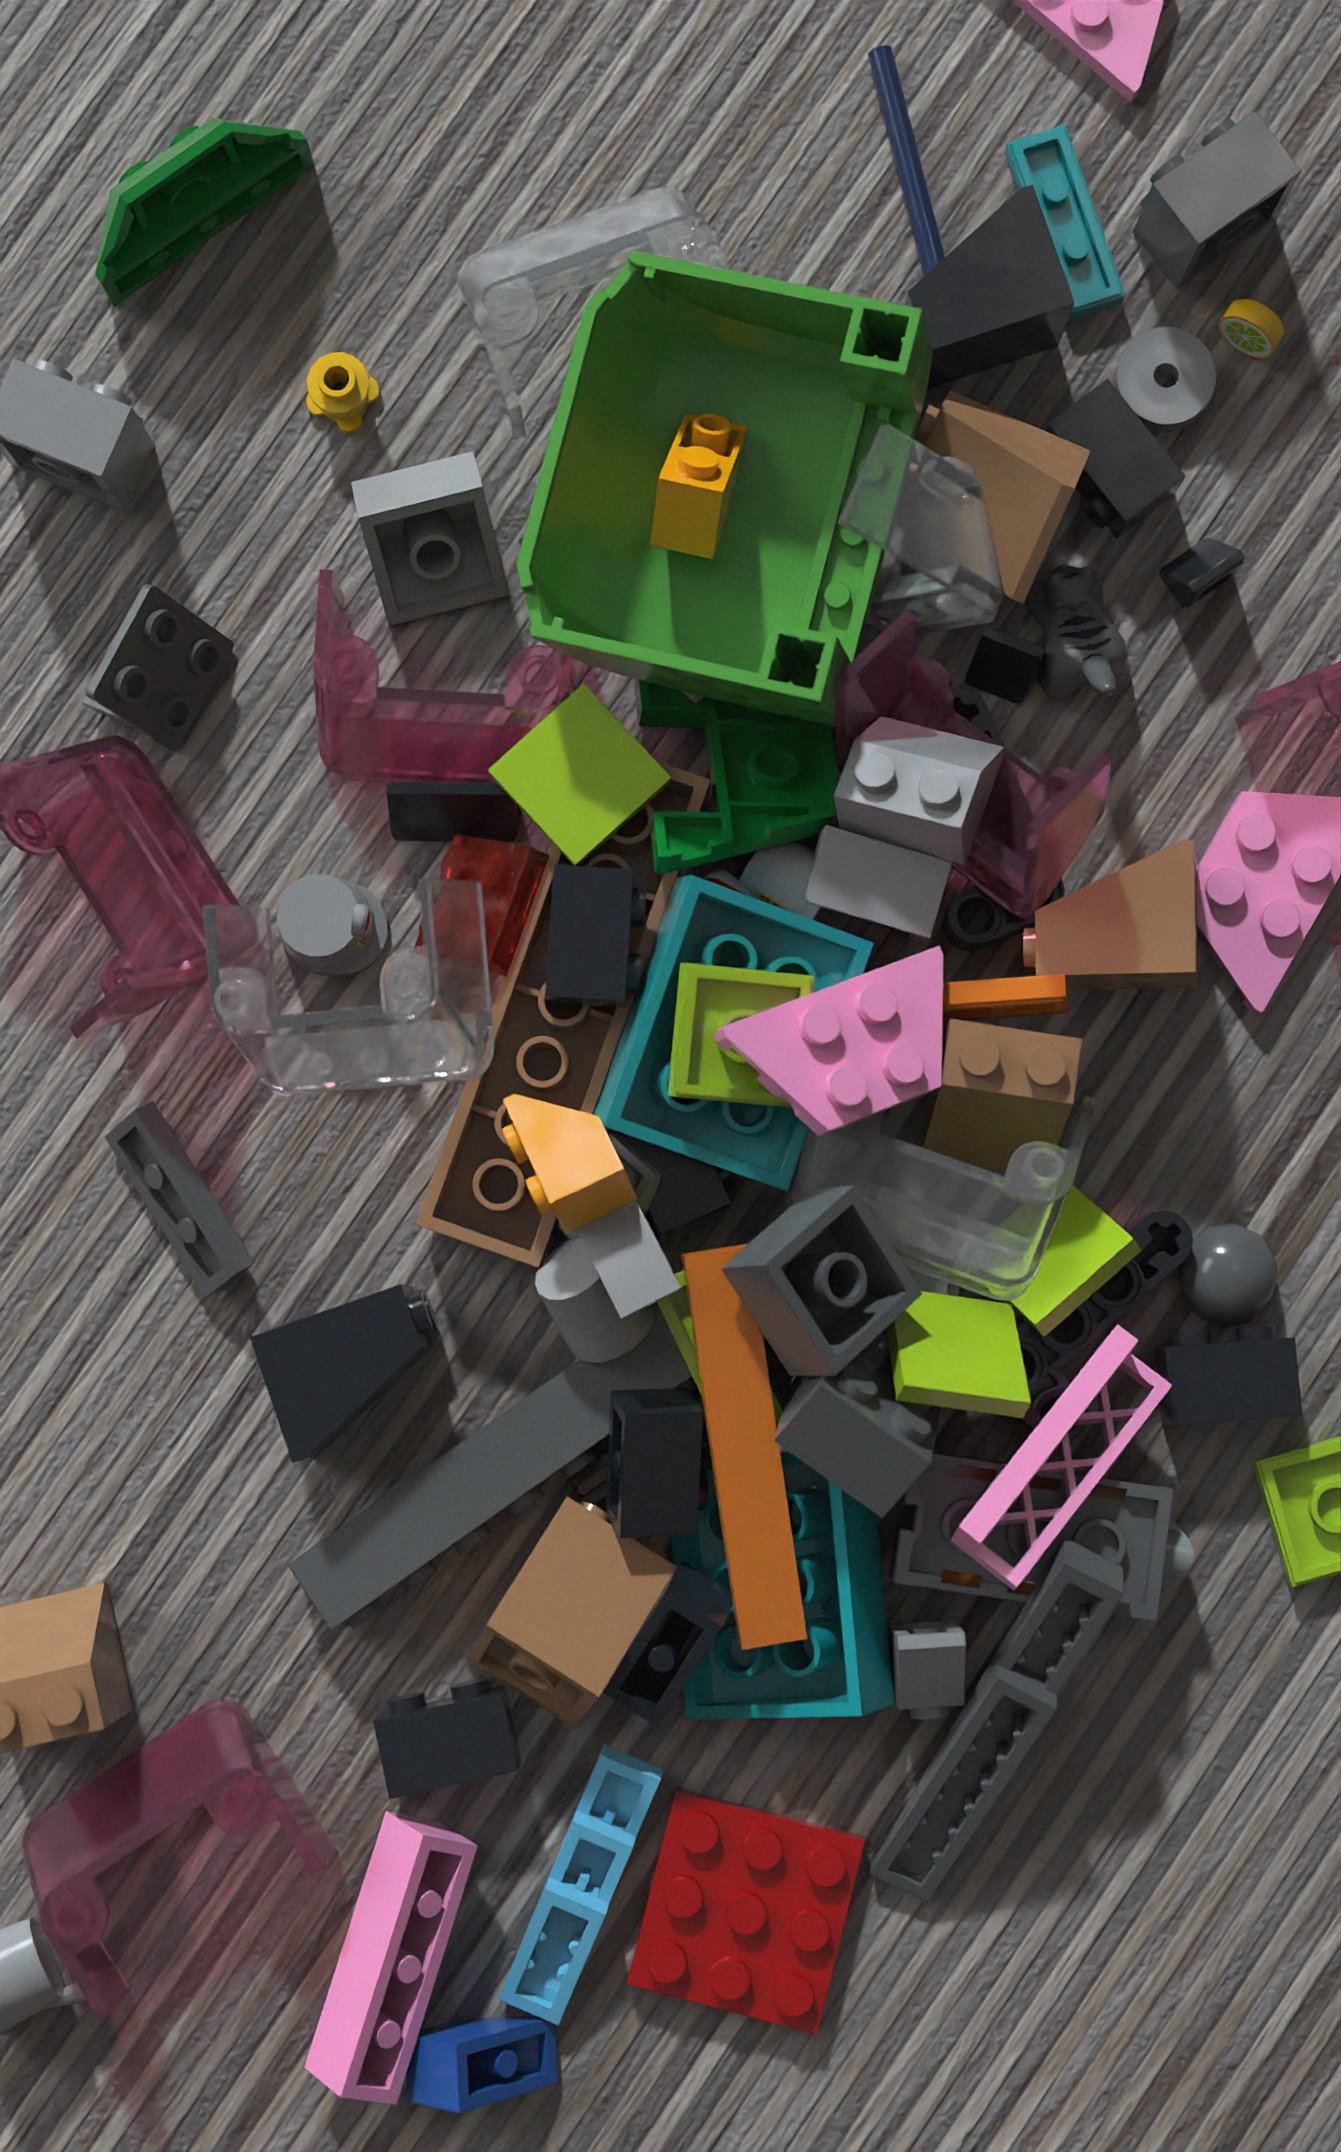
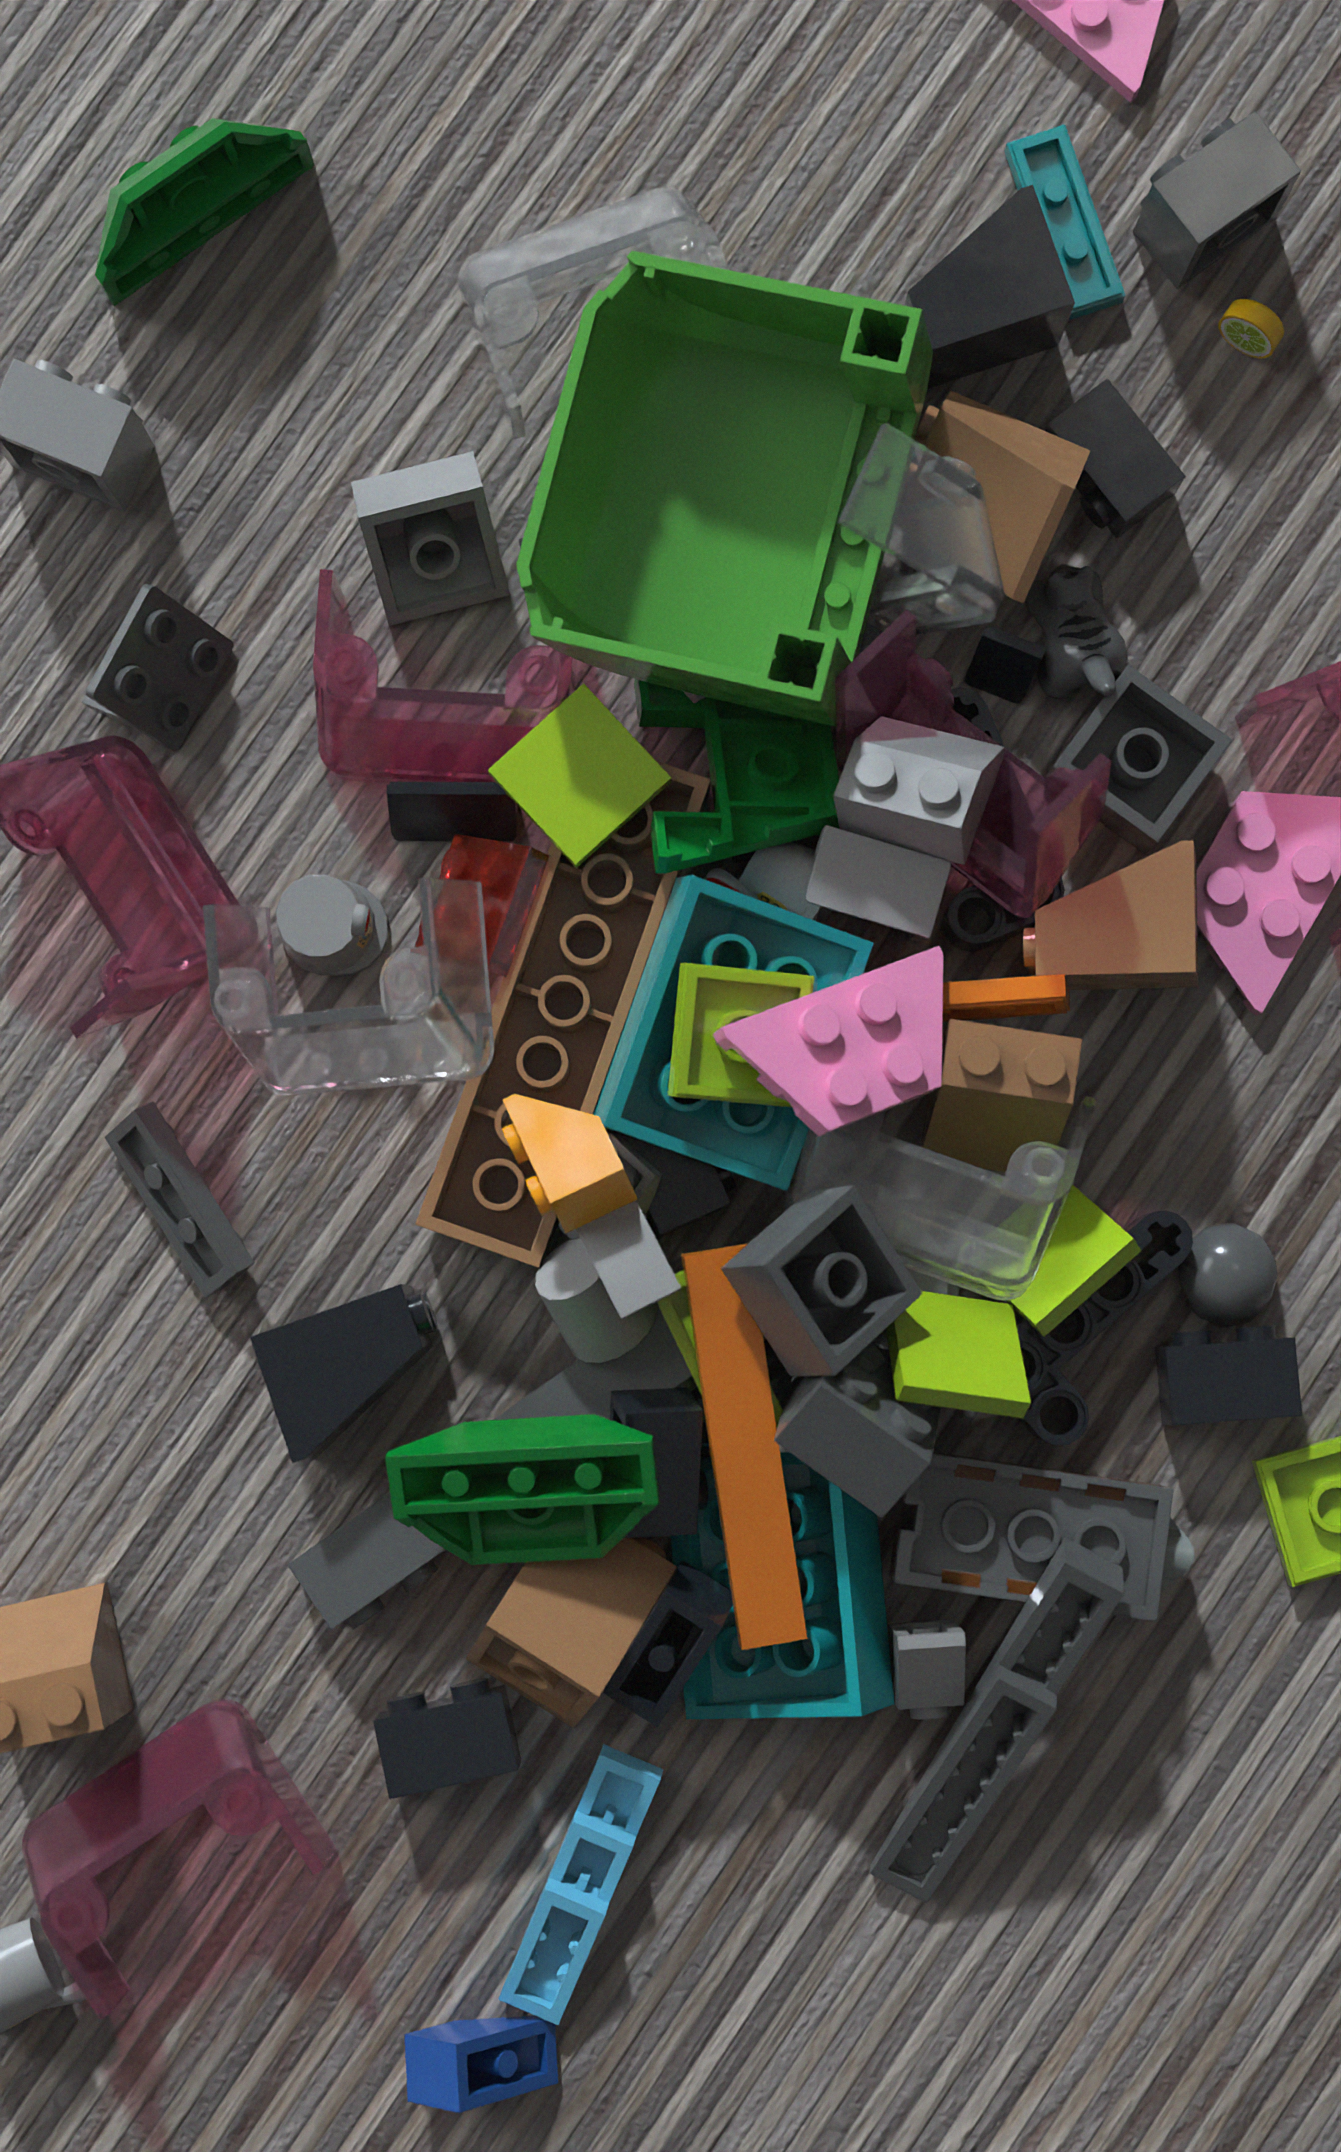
(344, 405): yellow brick -> none
(390, 1958): bright pink brick -> none
(525, 1487): none -> green wedge
(592, 936): black brick -> none
(697, 485): light orange slope -> none
(746, 1910): red plate -> none
(906, 157): dark blue bar -> none
(1048, 1435): bright pink fence -> none
(1155, 752): none -> dark grey brick
(1180, 356): light grey piece -> none
(1201, 570): black slope -> none

